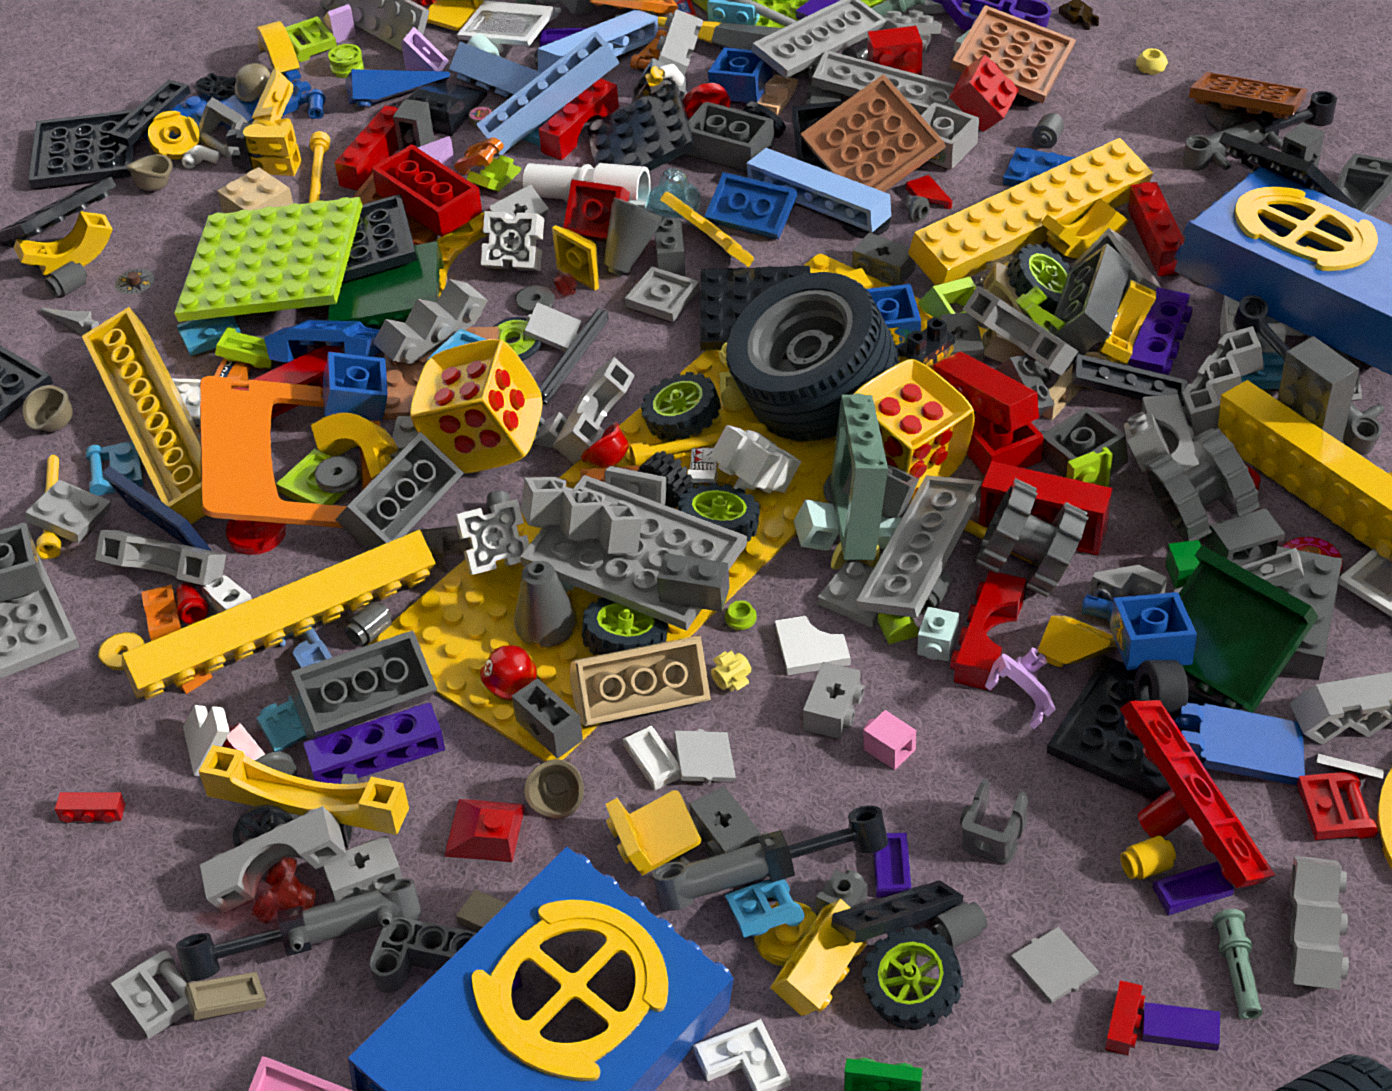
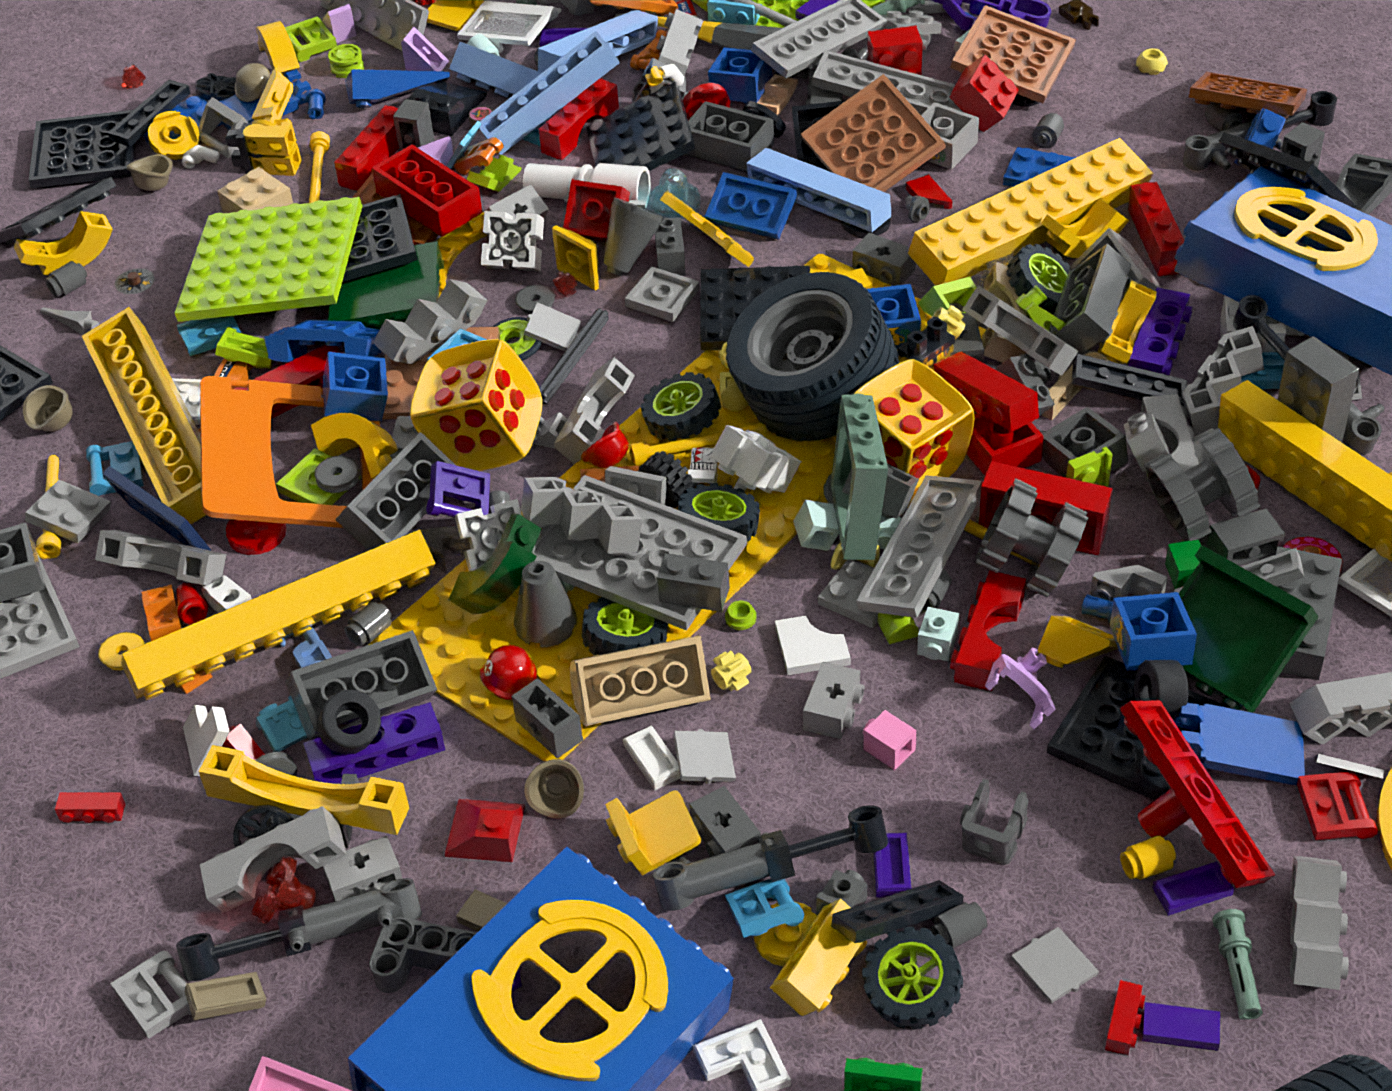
(132, 77): none -> clear red plate
(360, 704): none -> black tyre
(458, 484): none -> dark purple plate
(462, 147): none -> medium azure piece
(501, 574): none -> dark green arch
(953, 318): none -> light yellow gear
(1265, 129): none -> blue brick

